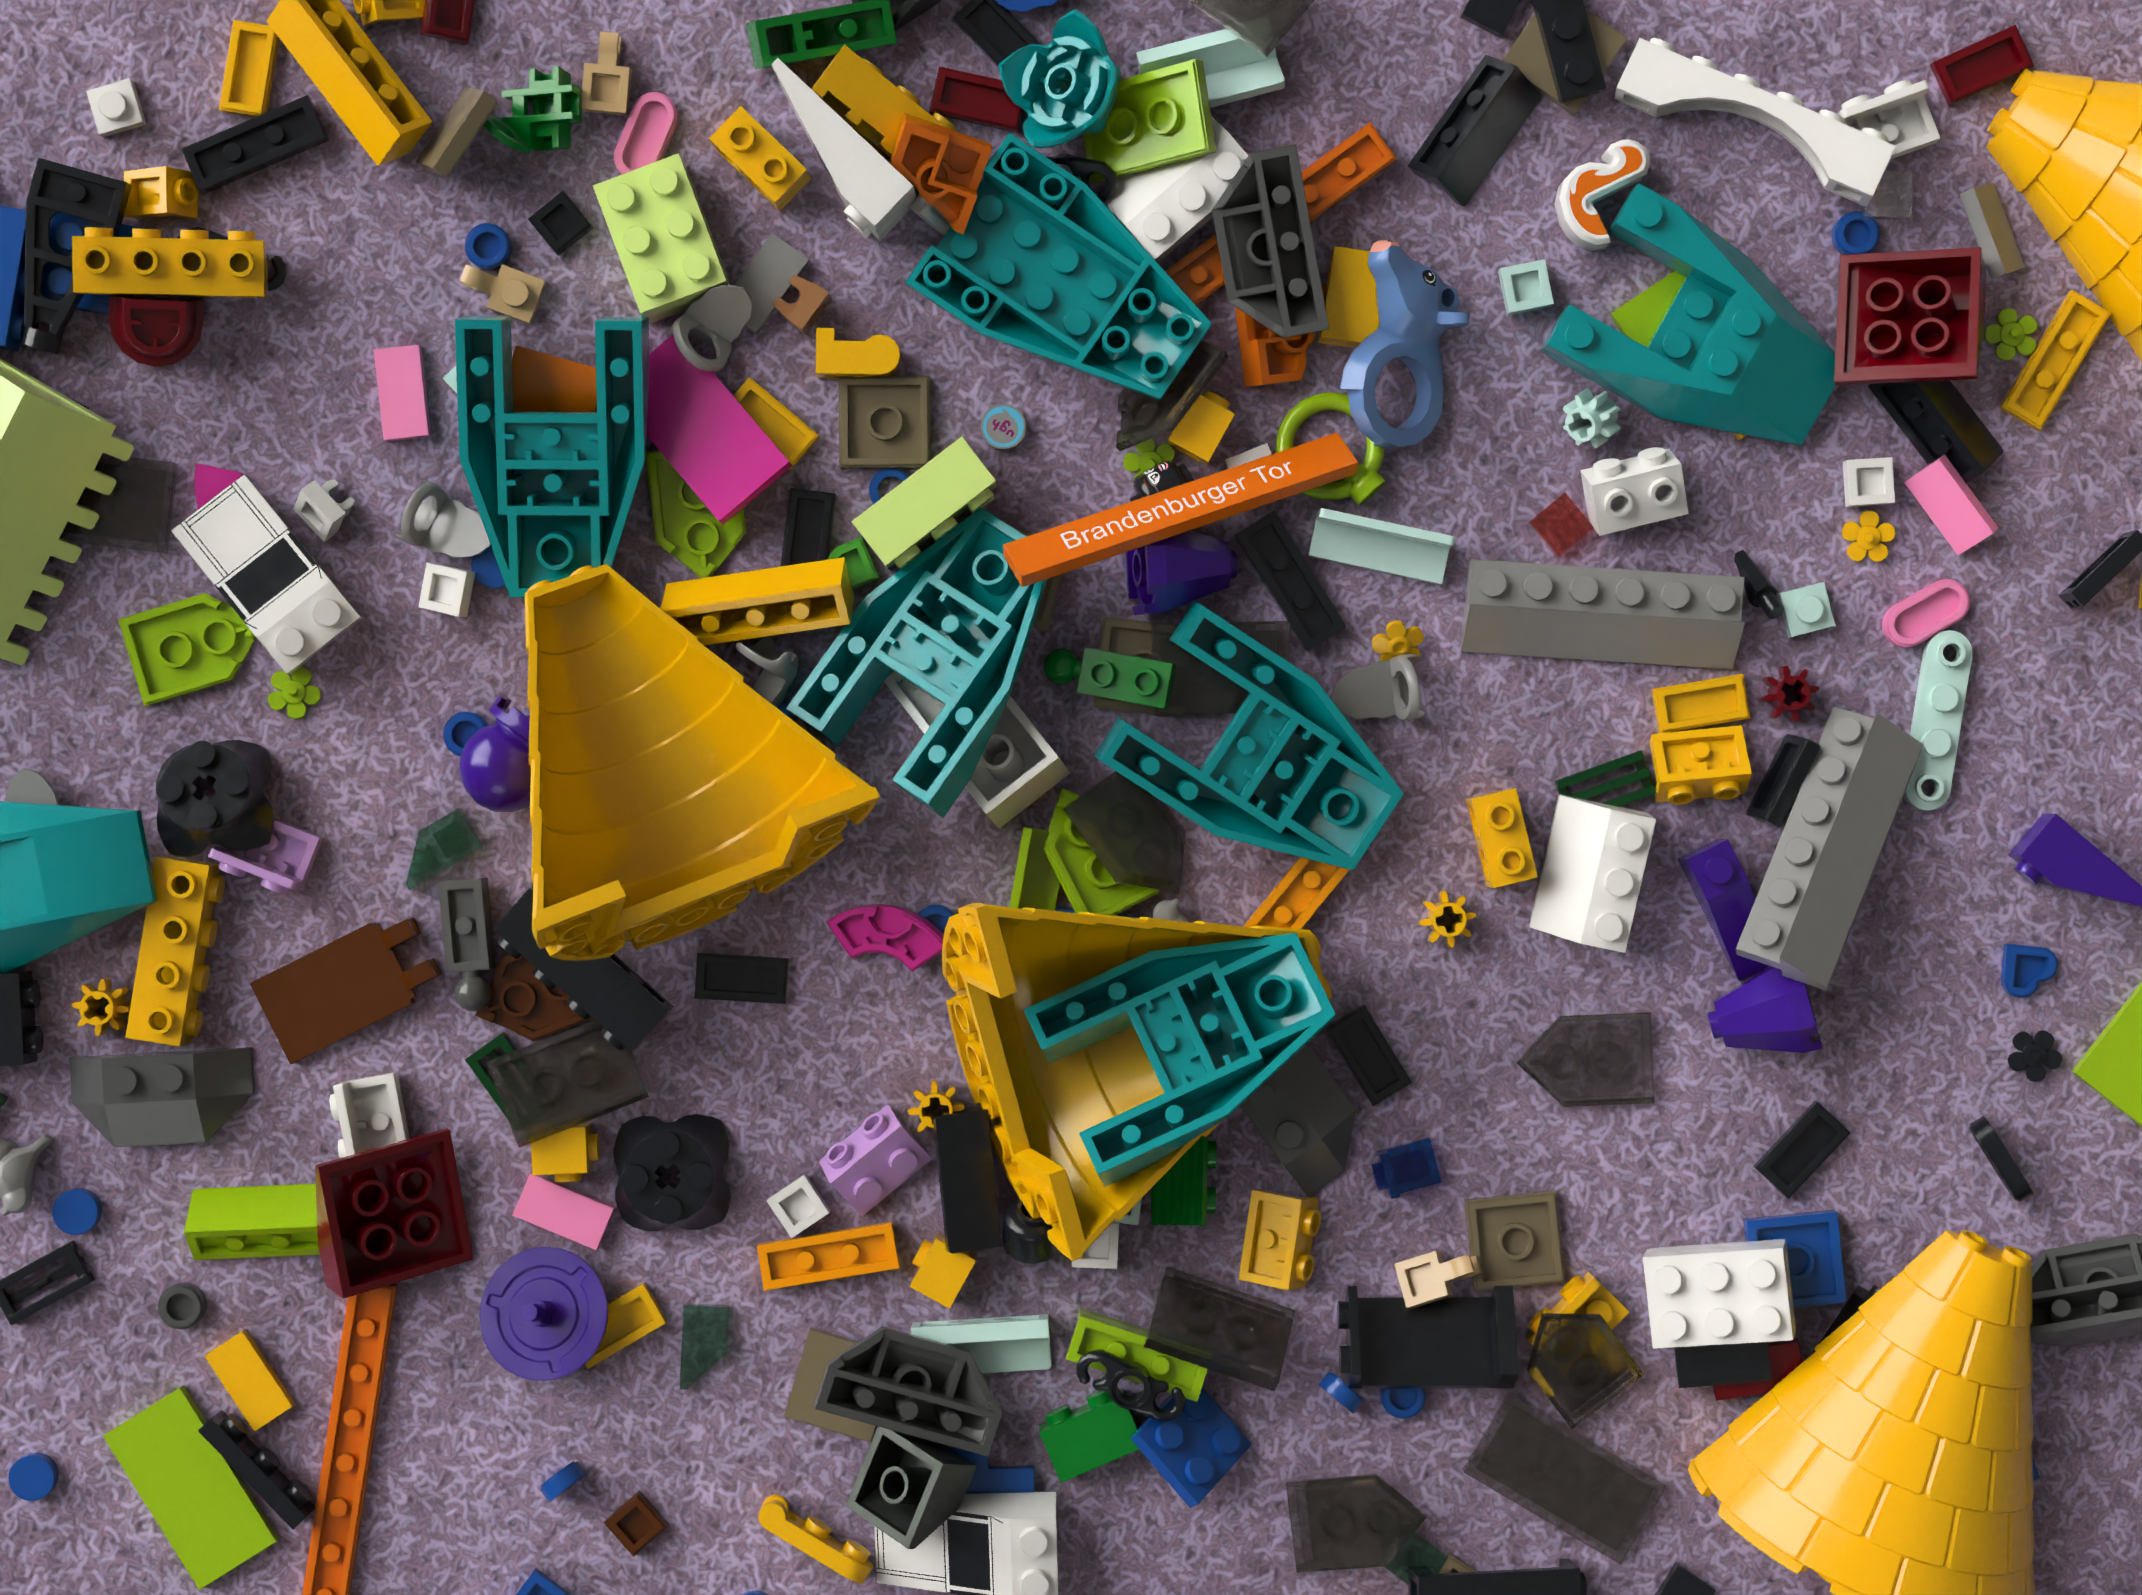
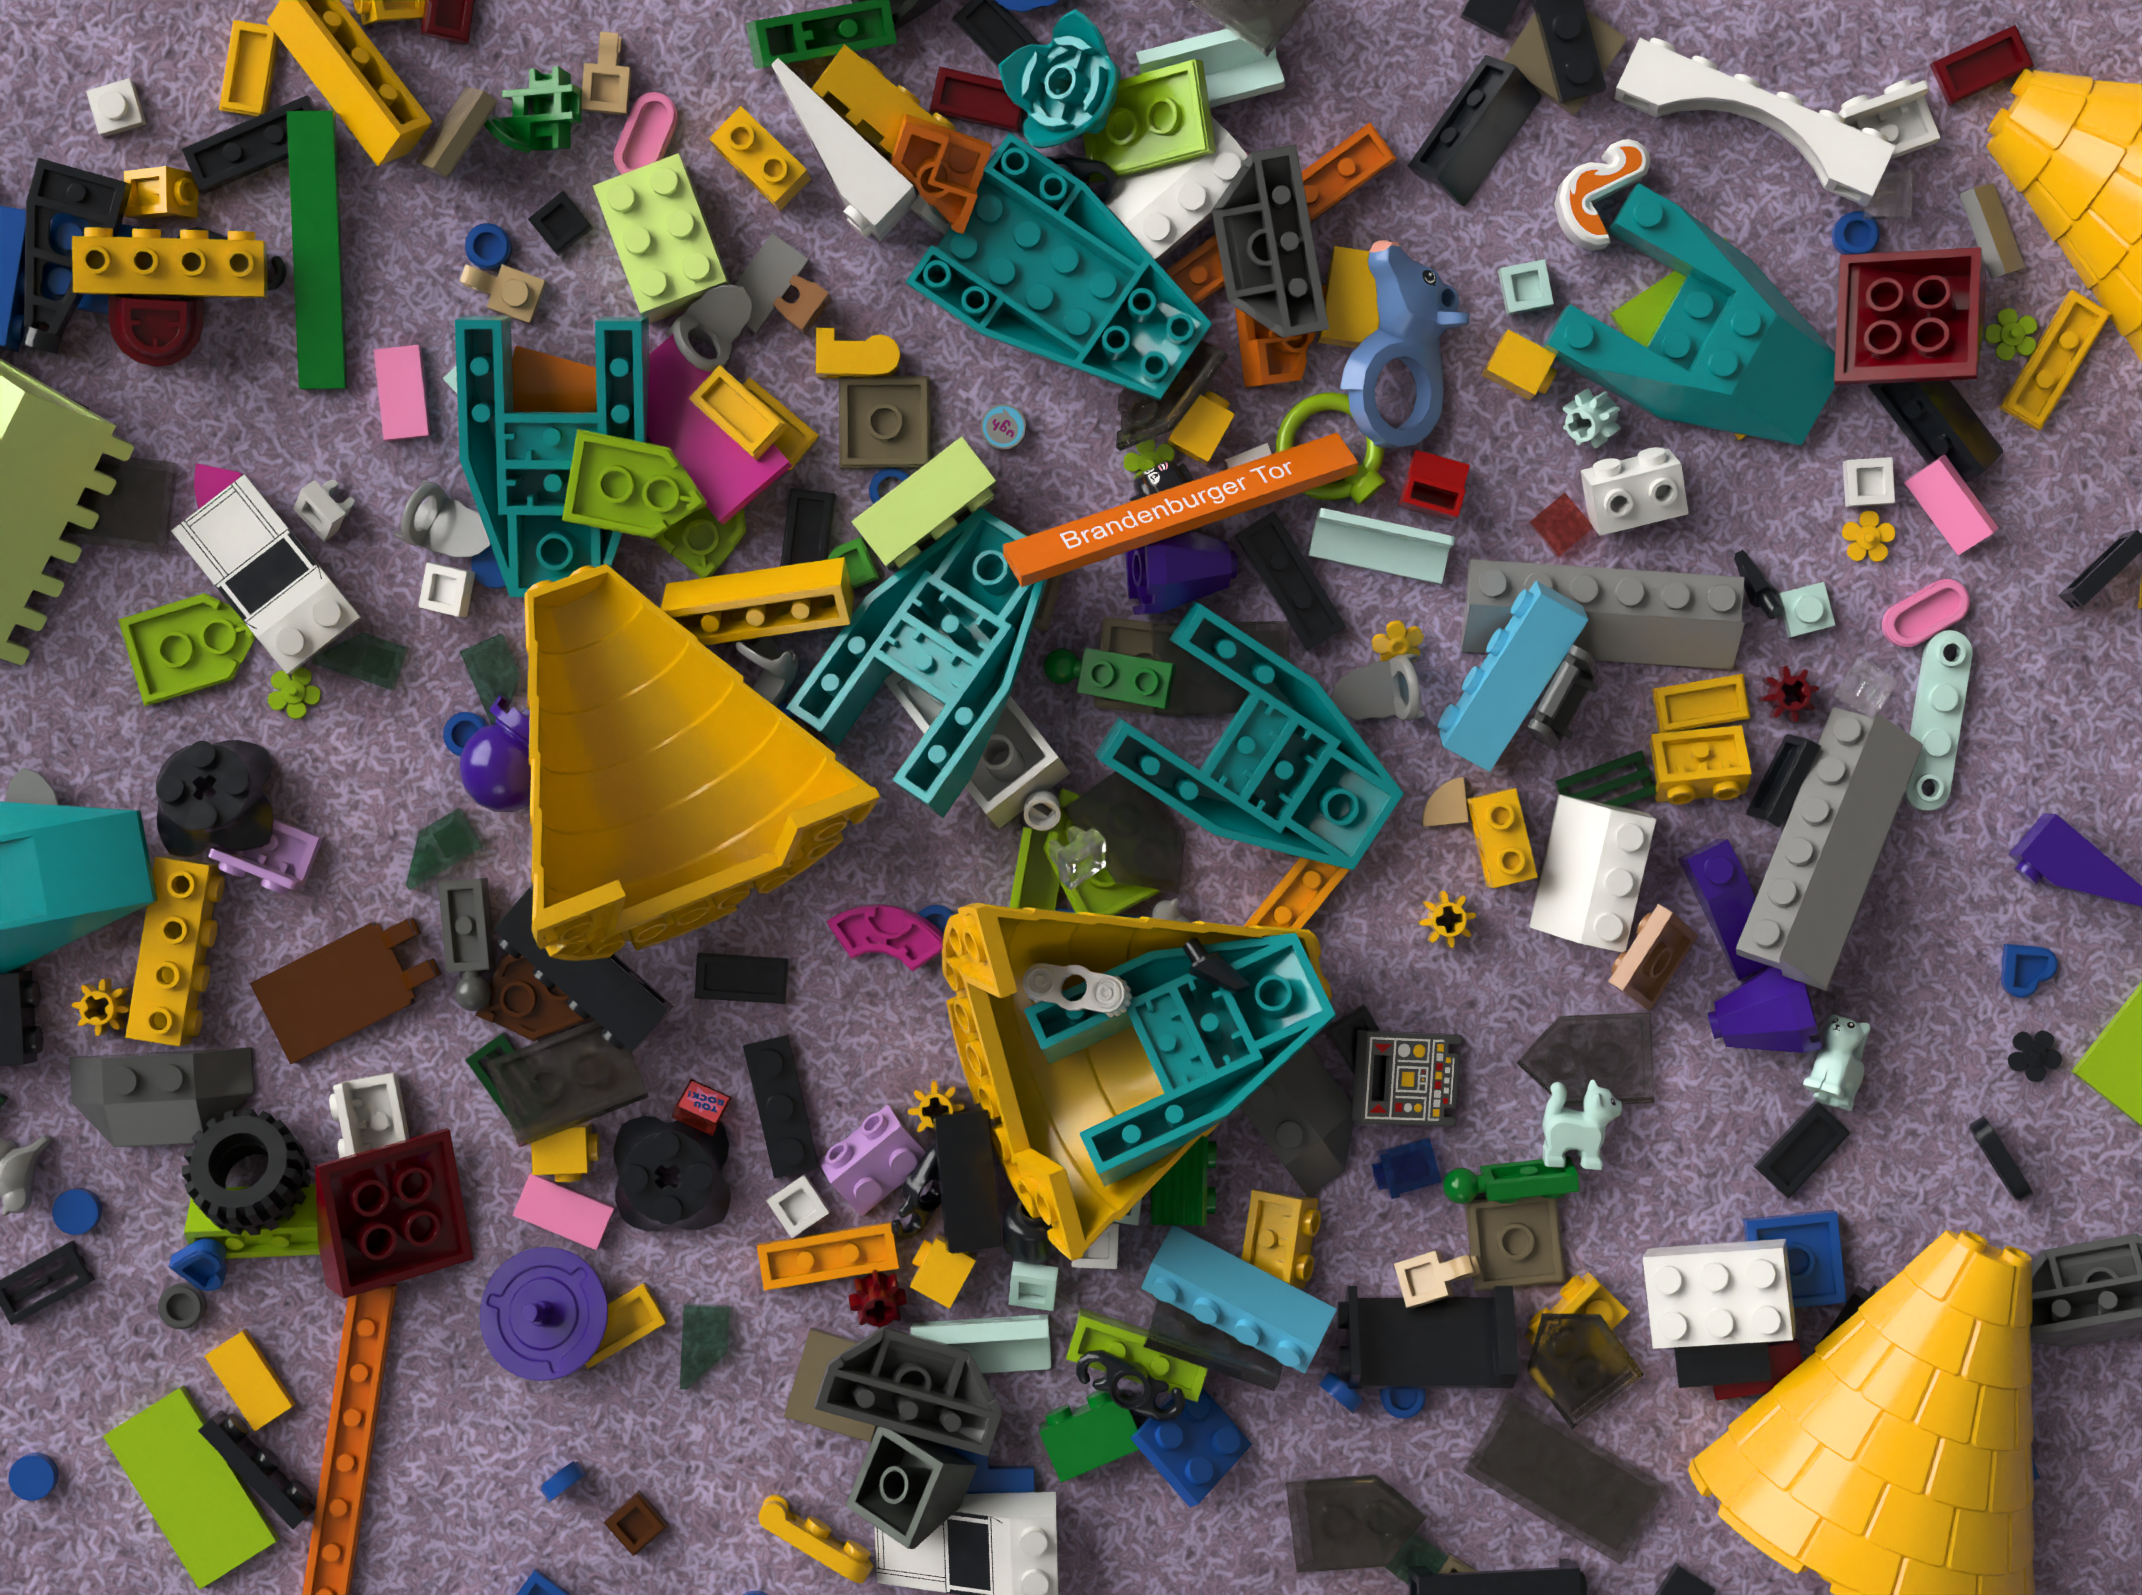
(201, 1264): none -> blue tile
(227, 1144): none -> black tyre
(317, 249): none -> green tile
(366, 659): none -> clear green tile
(492, 670): none -> clear green tile
(627, 486): none -> lime tile
(701, 1107): none -> tile
(738, 412): none -> yellow tile
(781, 1106): none -> black plate
(877, 1299): none -> dark red gear
(920, 1207): none -> black piece
(1033, 1286): none -> light aqua plate
(1037, 815): none -> white hinge
(1080, 858): none -> clear tile
(1103, 991): none -> white piece
(1213, 968): none -> black bar
(1238, 1298): none -> medium azure brick
(1418, 1078): none -> dark grey container
(1434, 486): none -> red piece
(1446, 804): none -> tan tile
(1511, 1181): none -> green plate
(1512, 675): none -> medium azure brick
(1520, 366): none -> yellow brick
(1564, 698): none -> dark grey container
(1578, 1130): none -> light aqua animal
(1653, 957): none -> medium nougat plate
(1839, 1064): none -> light aqua animal
(1865, 688): none -> clear tile

